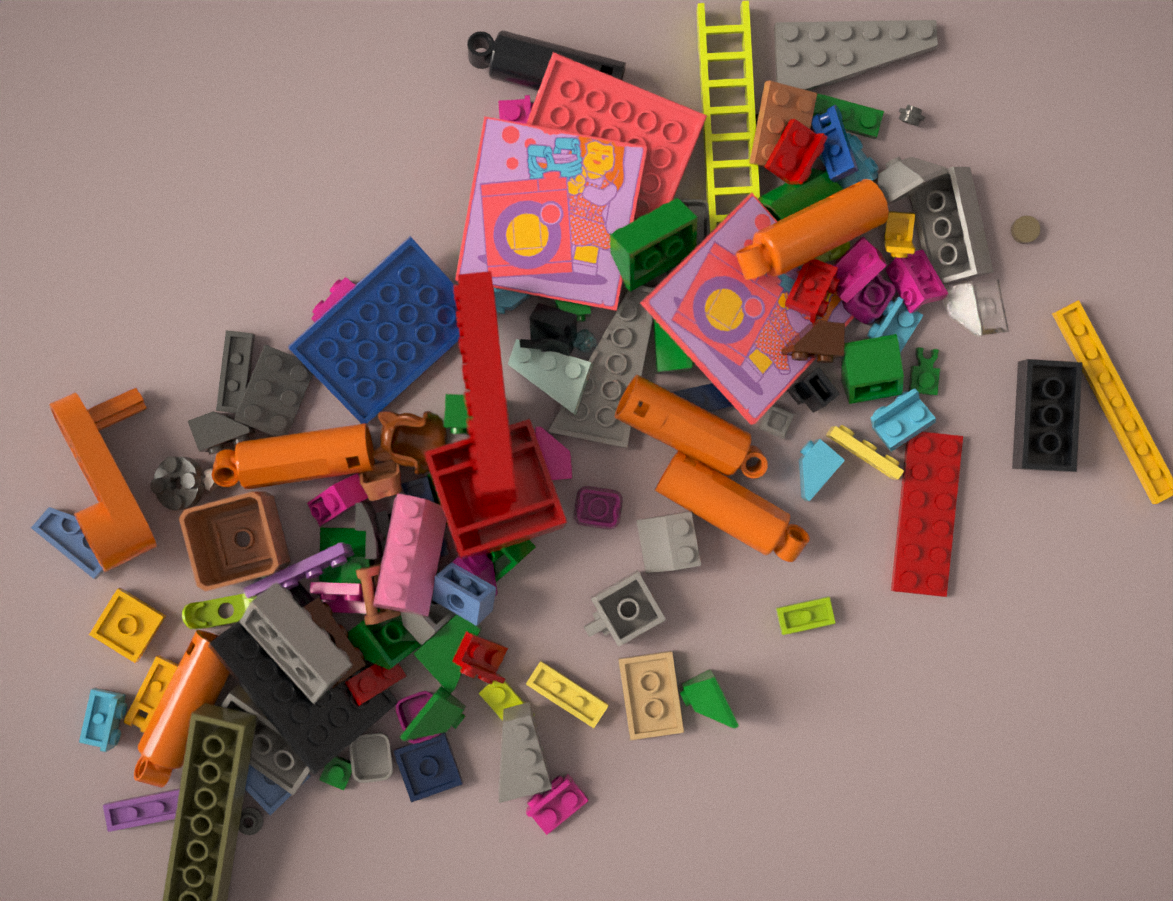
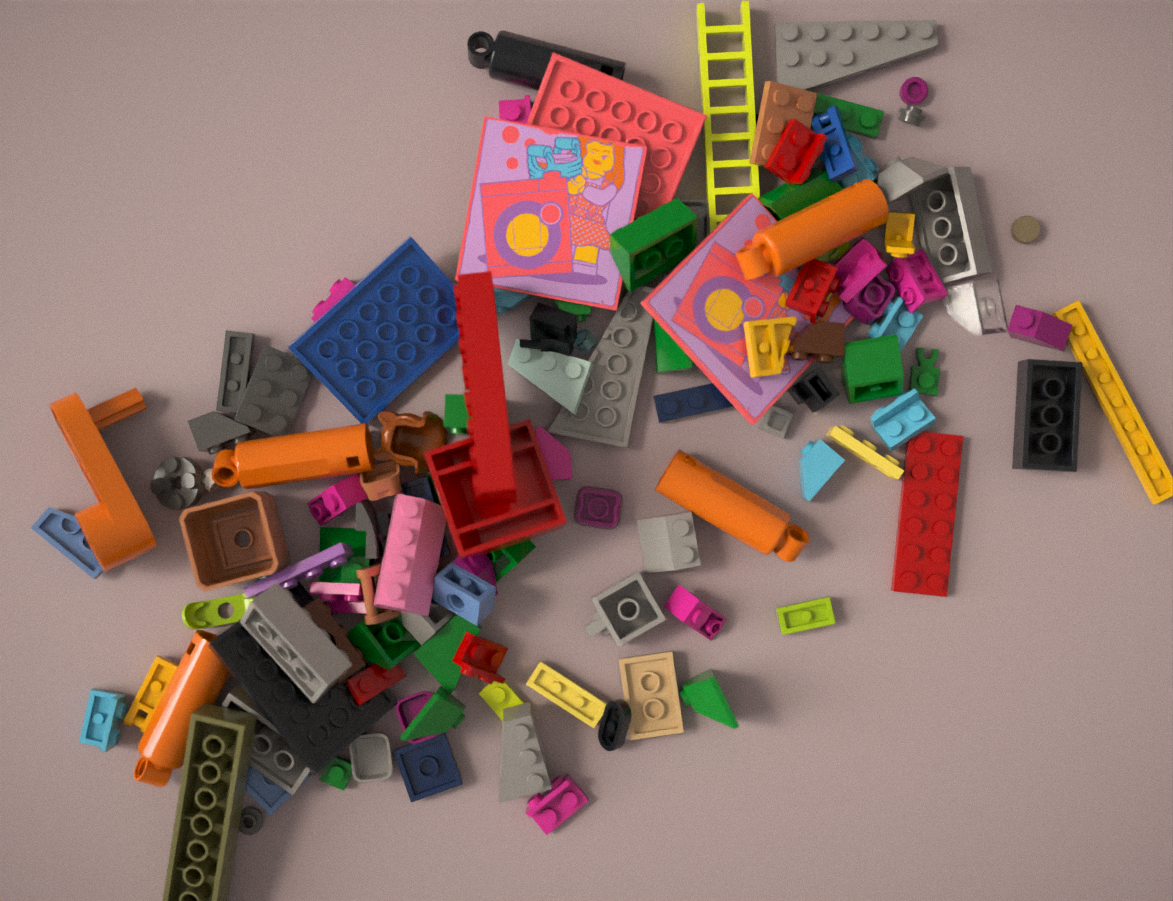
(127, 625): yellow plate -> none
(141, 810): medium lavender plate -> none
(614, 725): none -> black plate
(689, 428): orange piece -> none
(695, 613): none -> dark pink slope
(767, 344): none -> yellow wing
(913, 91): none -> magenta tile
(1039, 328): none -> magenta slope

